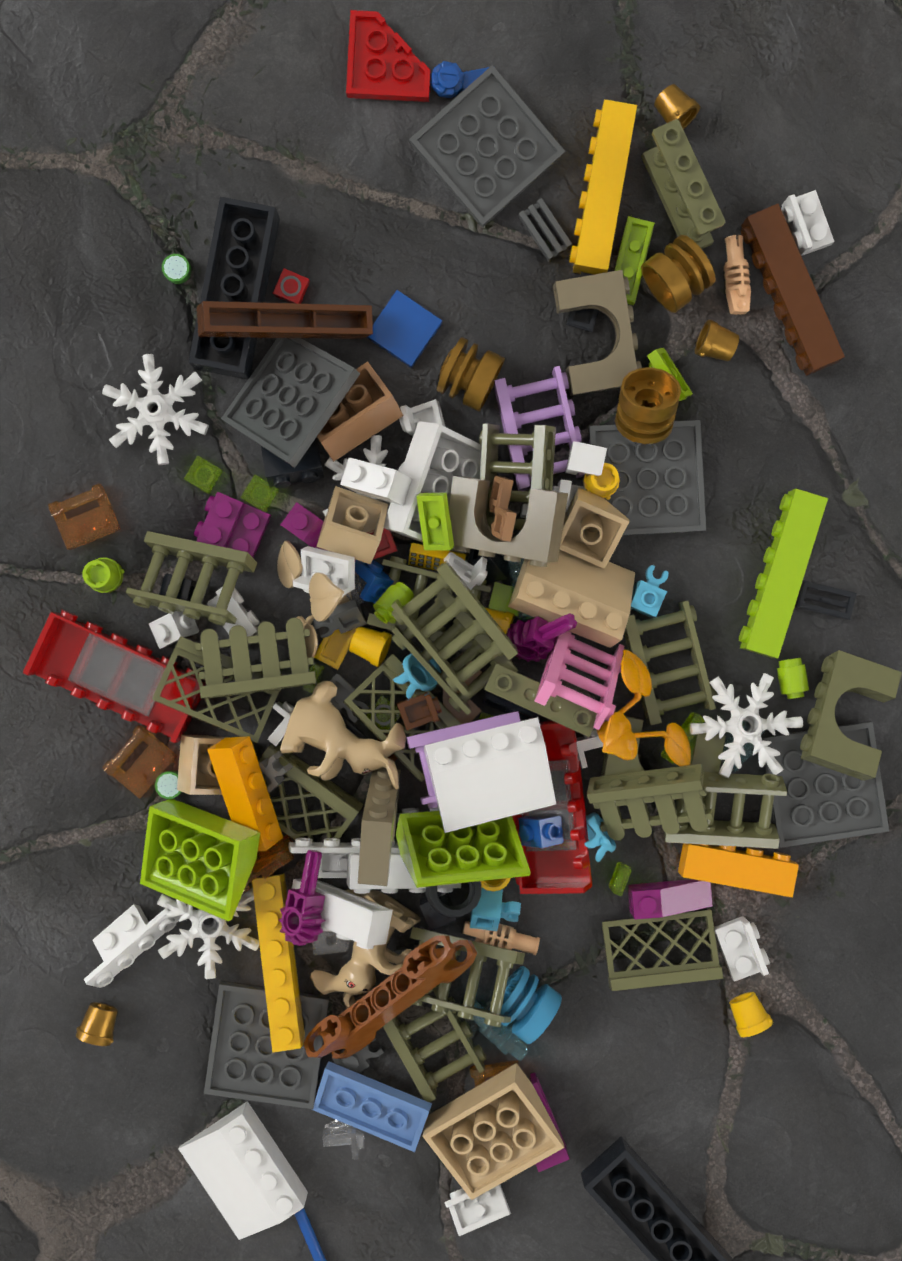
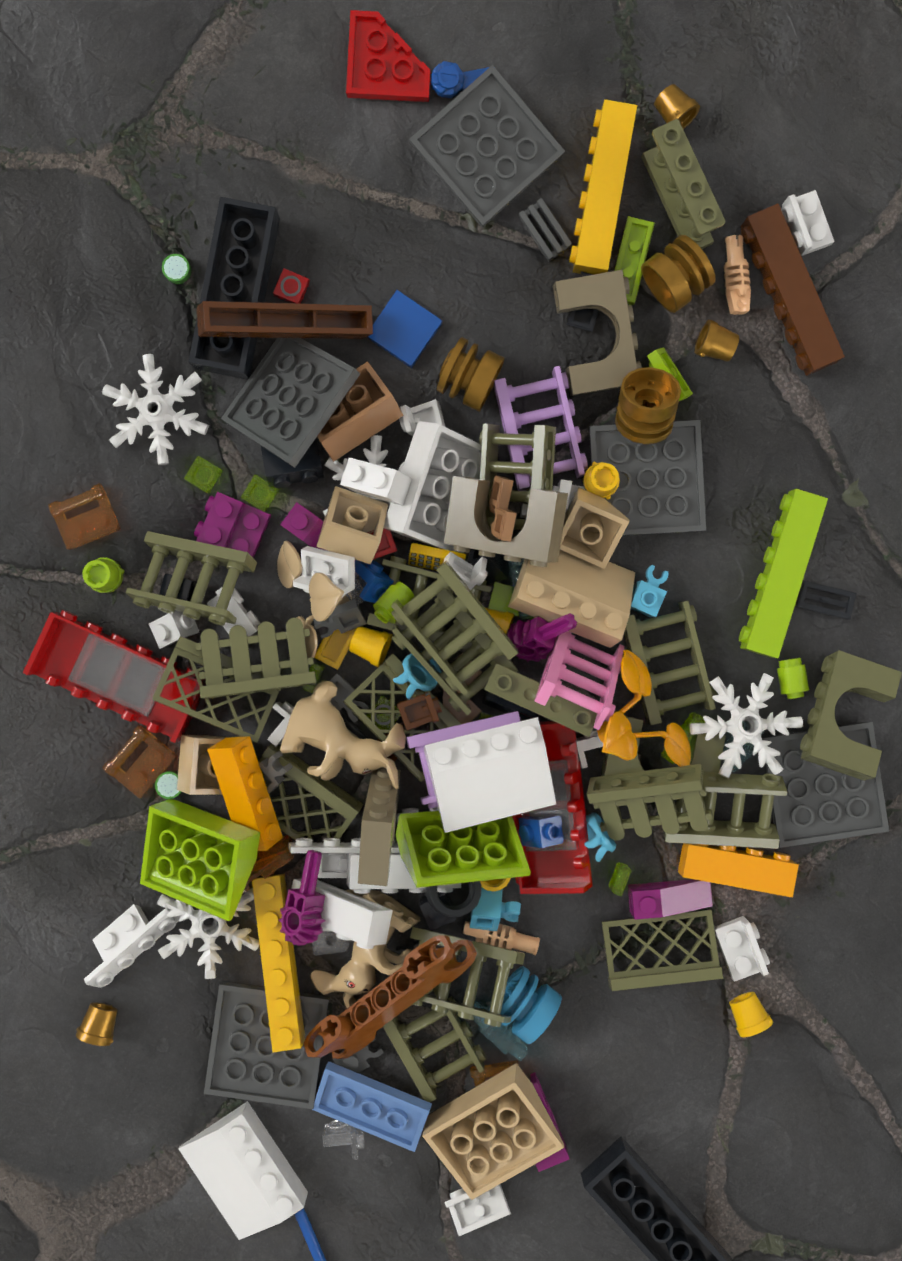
(435, 521): lime plate -> none
(585, 459): white panel -> none

